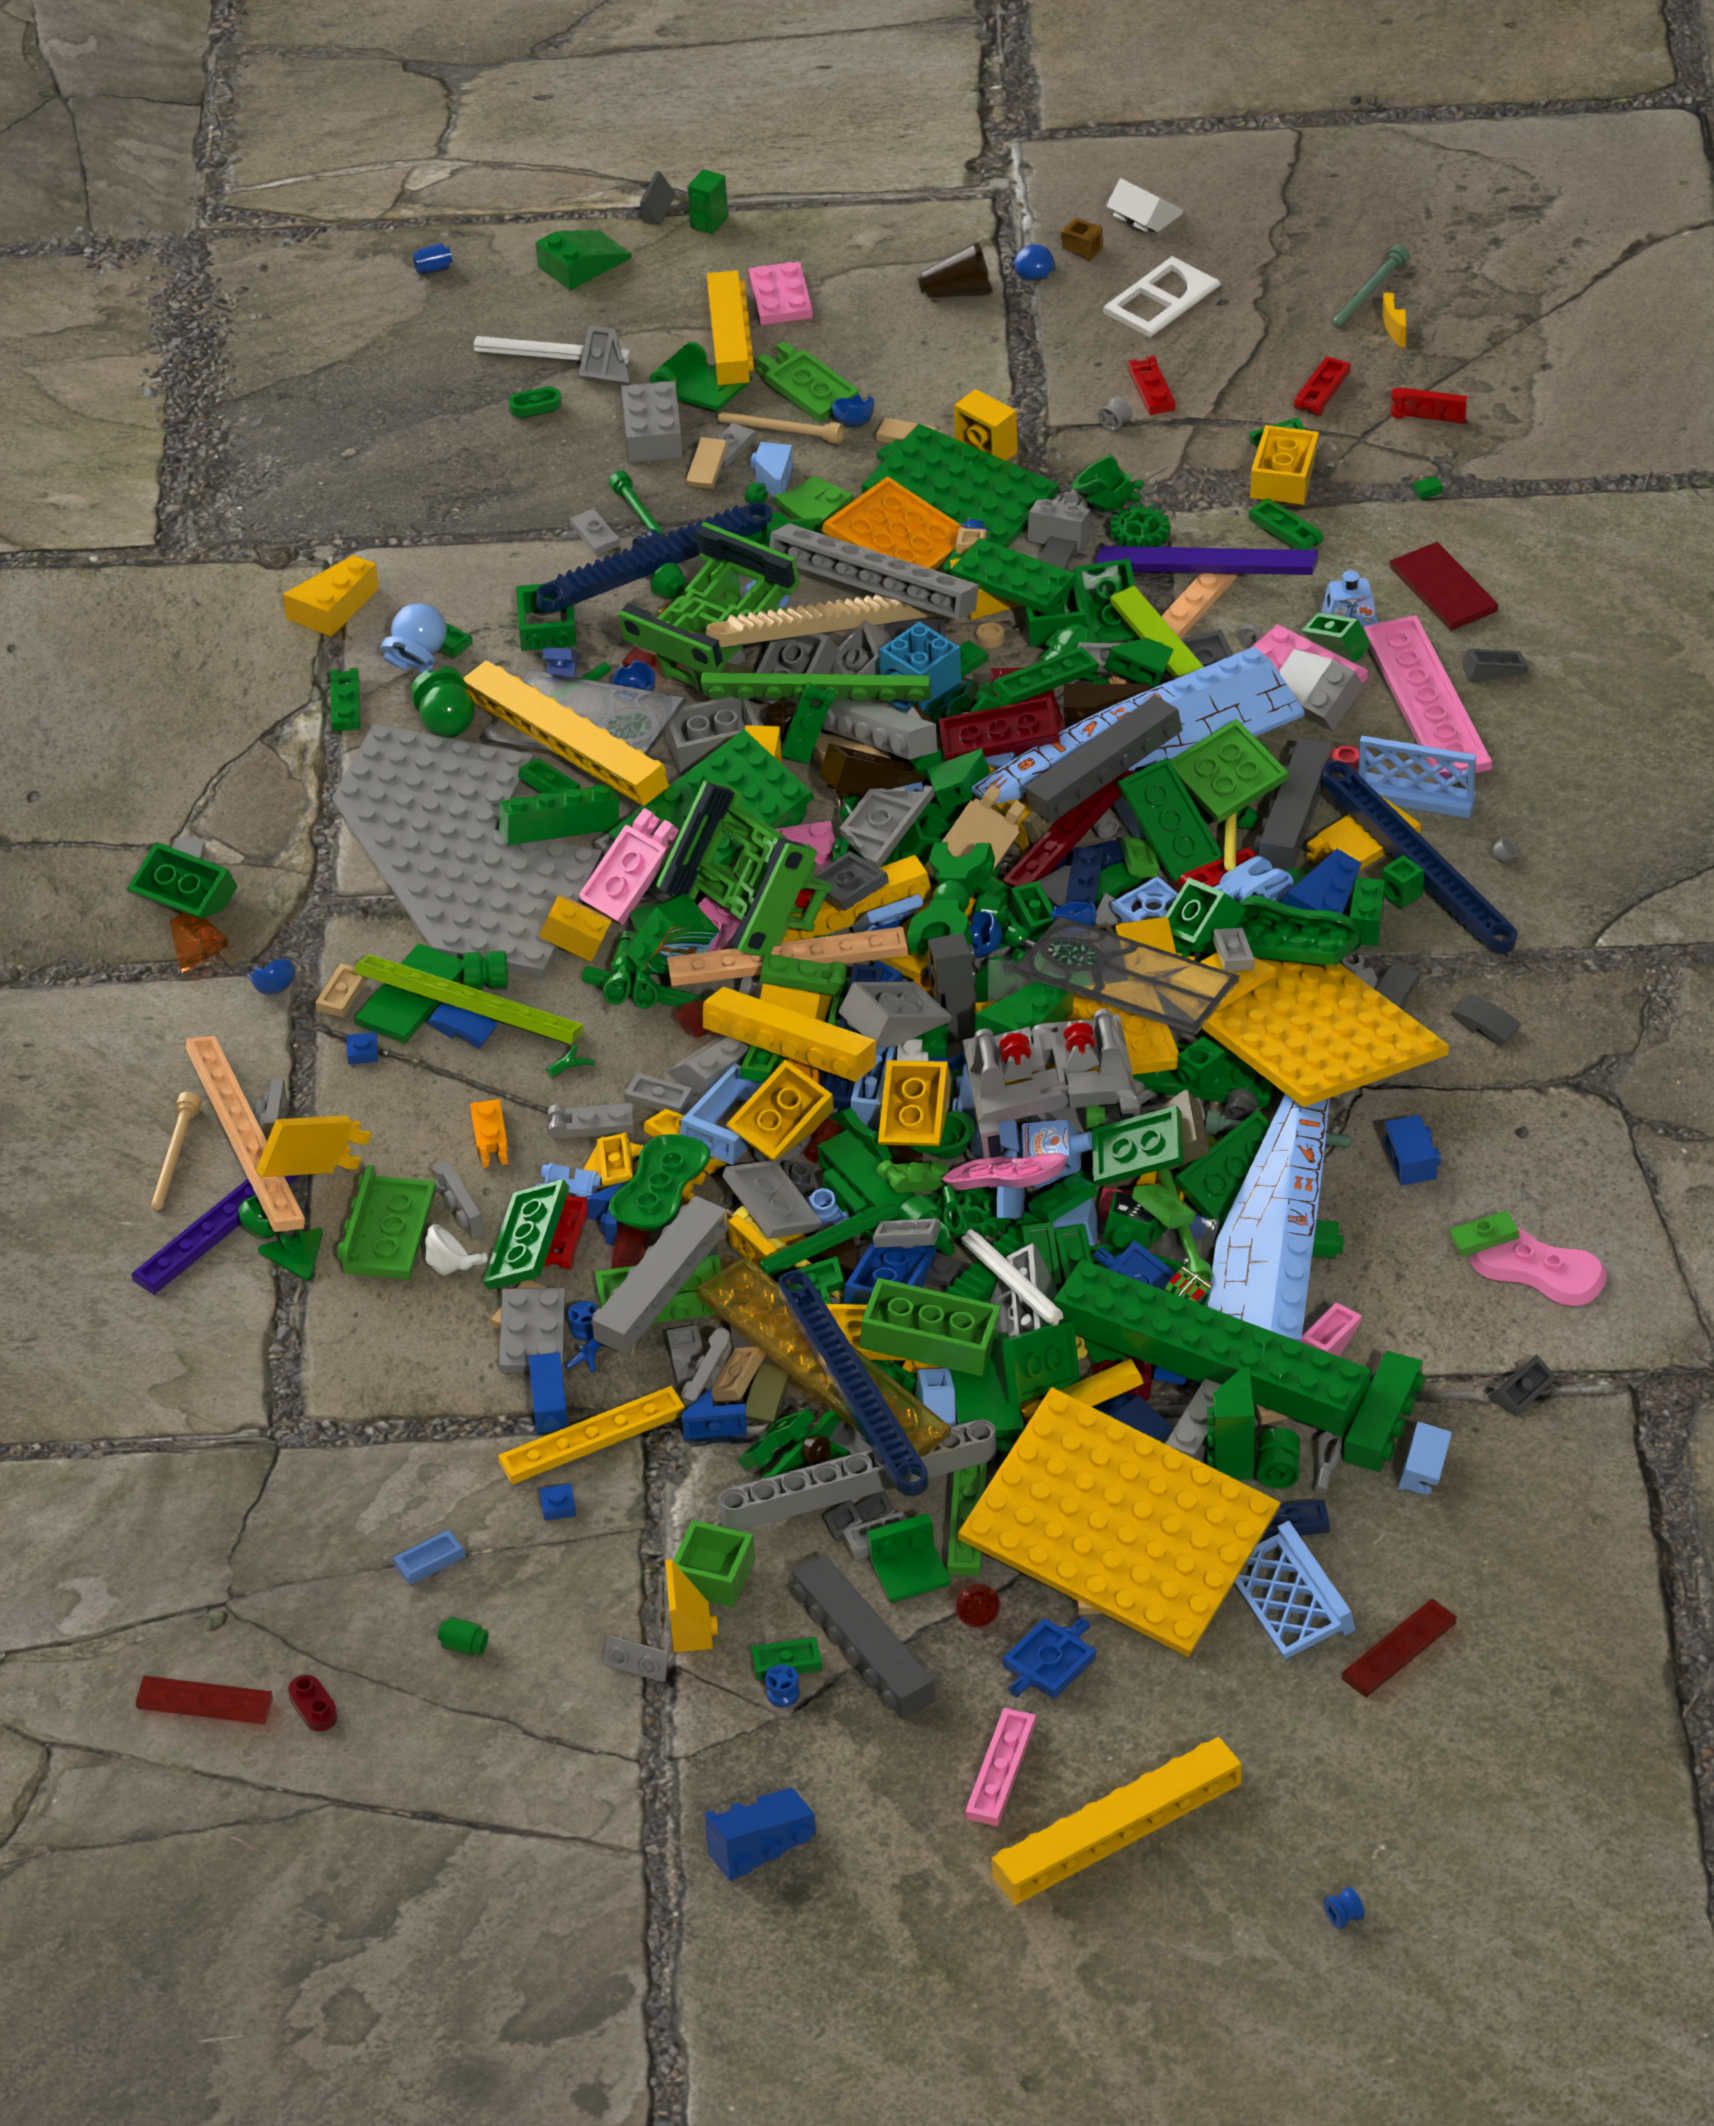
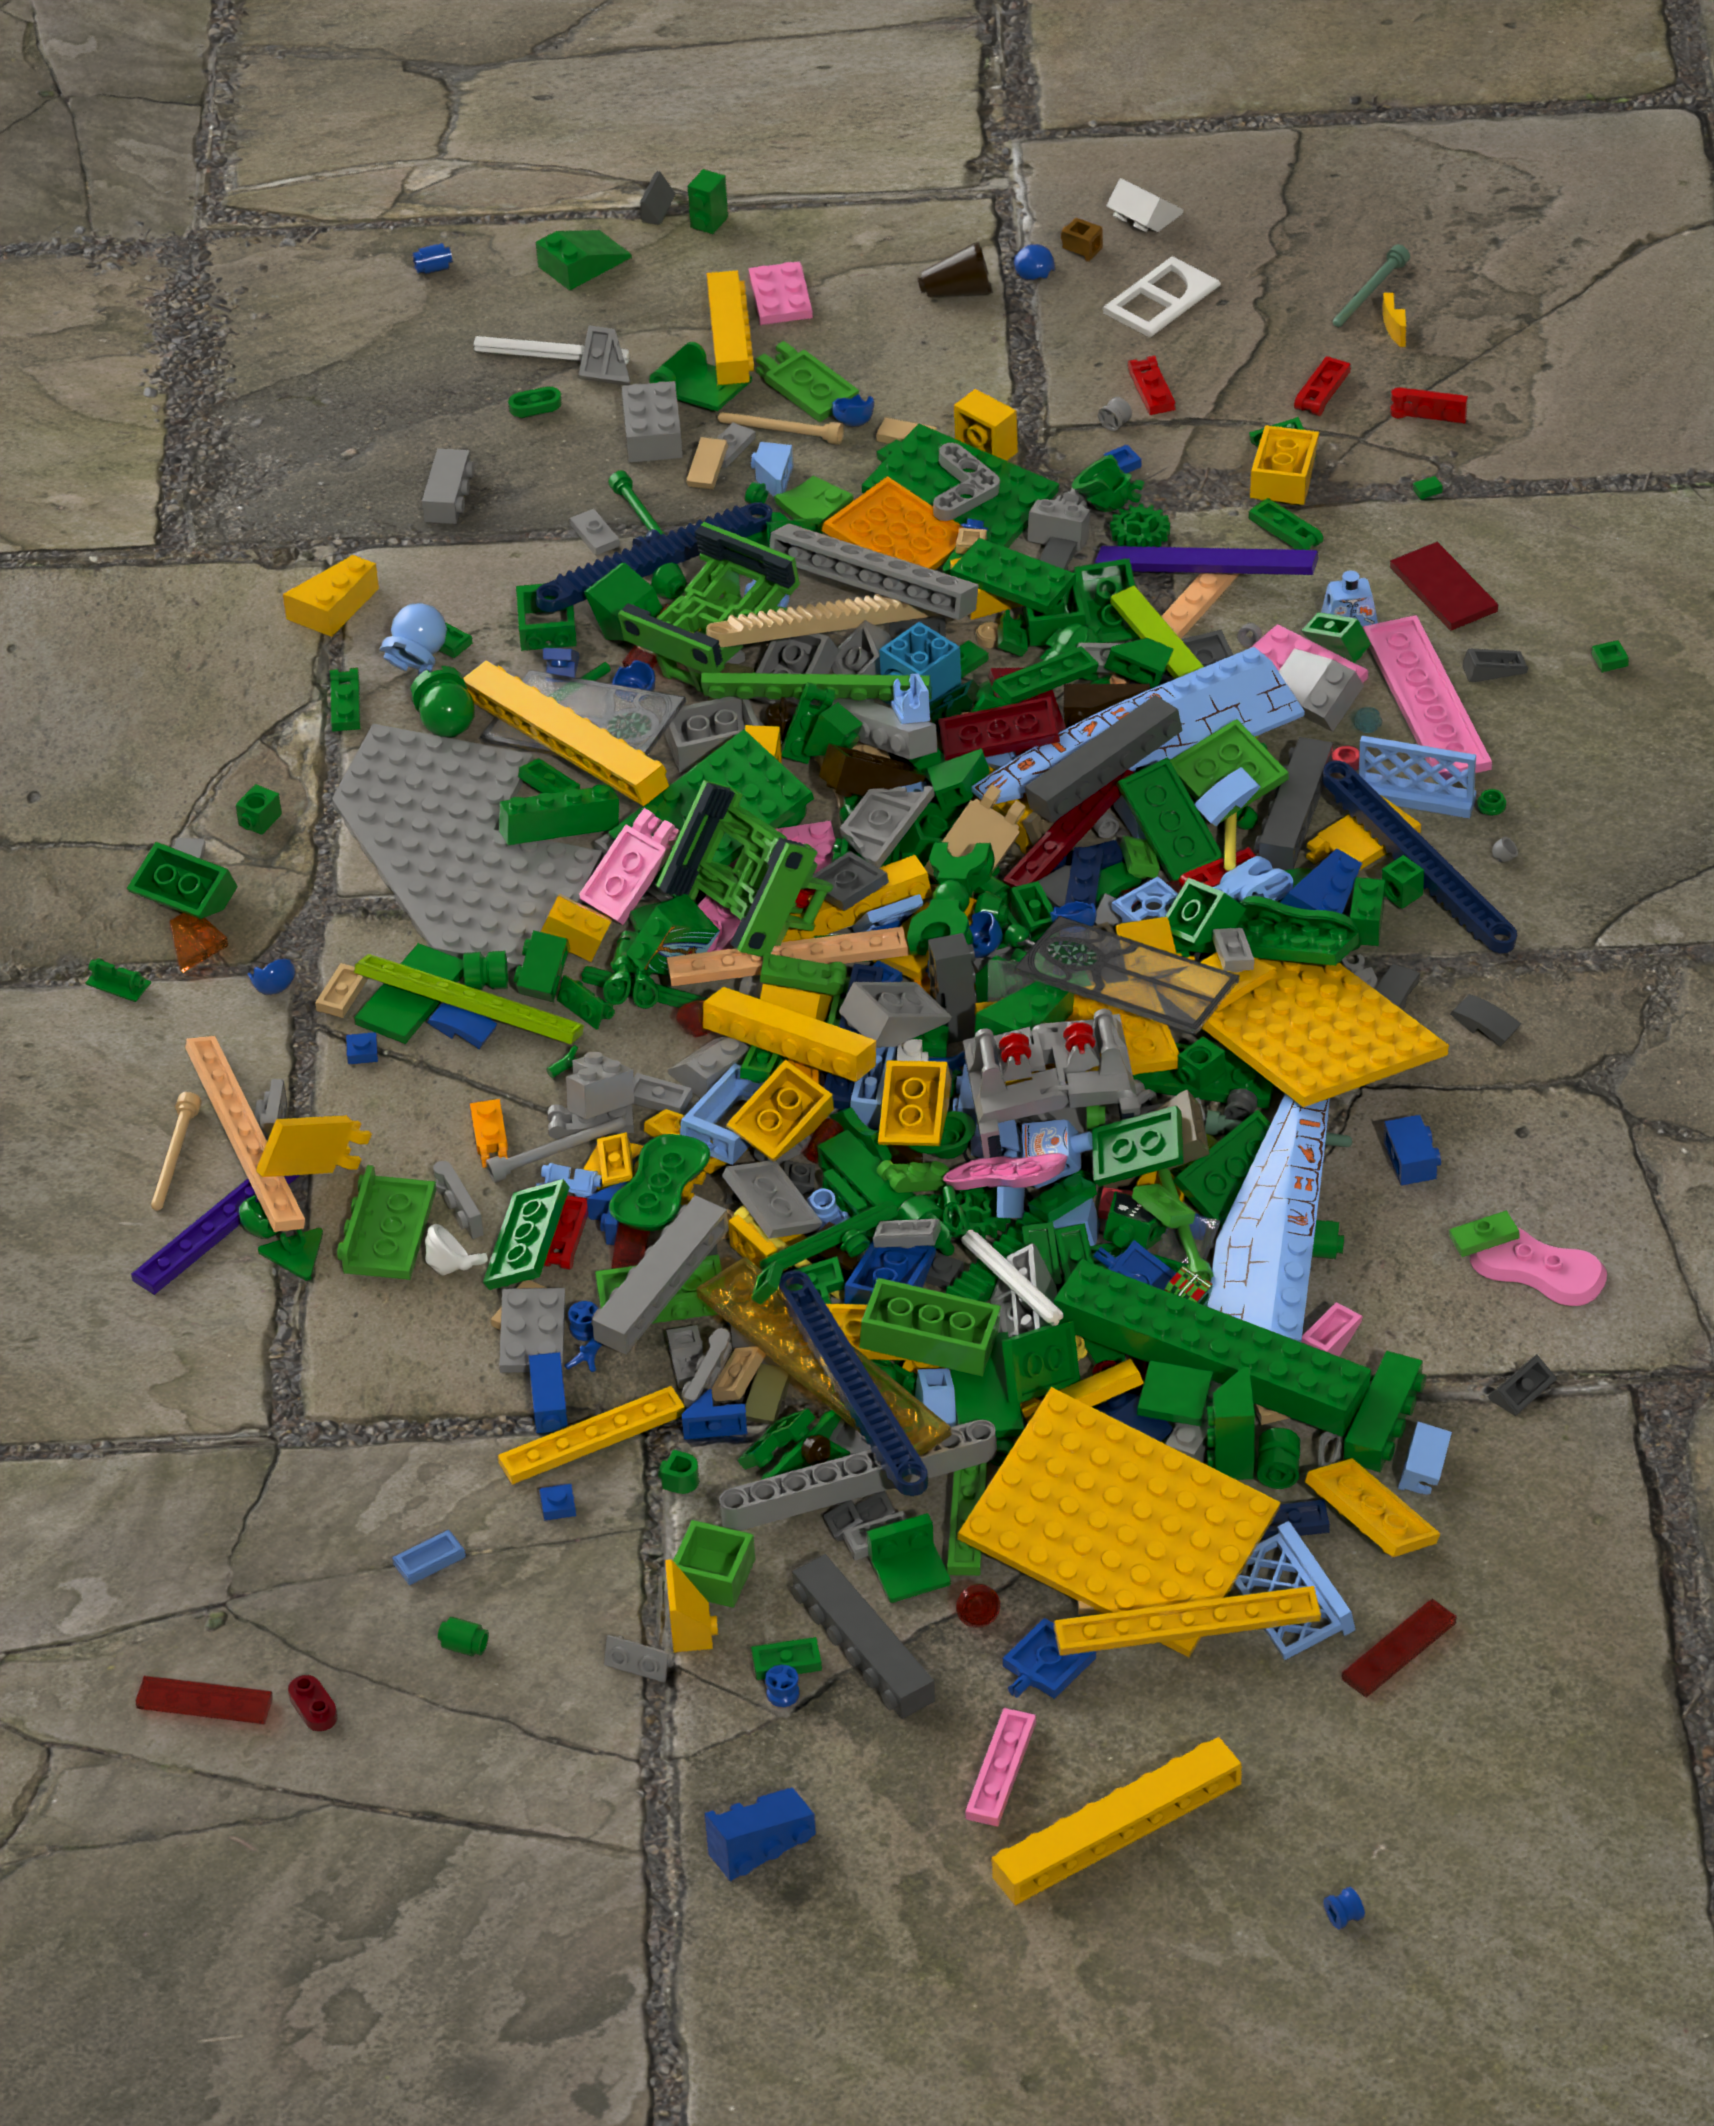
(116, 981): none -> green hinge
(258, 809): none -> green brick
(447, 486): none -> light grey brick
(500, 1167): none -> light grey piece
(542, 965): none -> green brick
(584, 1002): none -> green hinge
(598, 1085): none -> light grey brick
(613, 593): none -> green slope
(679, 1473): none -> green plate
(767, 1282): none -> green tile
(835, 727): none -> green slope
(855, 1242): none -> green plate
(913, 704): none -> light blue hinge
(981, 484): none -> light grey beam
(1010, 635): none -> green plate
(1126, 458): none -> blue plate
(1175, 1393): none -> green tile
(1186, 1620): none -> yellow plate
(1228, 792): none -> light blue slope
(1367, 719): none -> clear light blue plate
(1372, 1507): none -> yellow plate
(1491, 802): none -> green plate
(1610, 656): none -> green plate

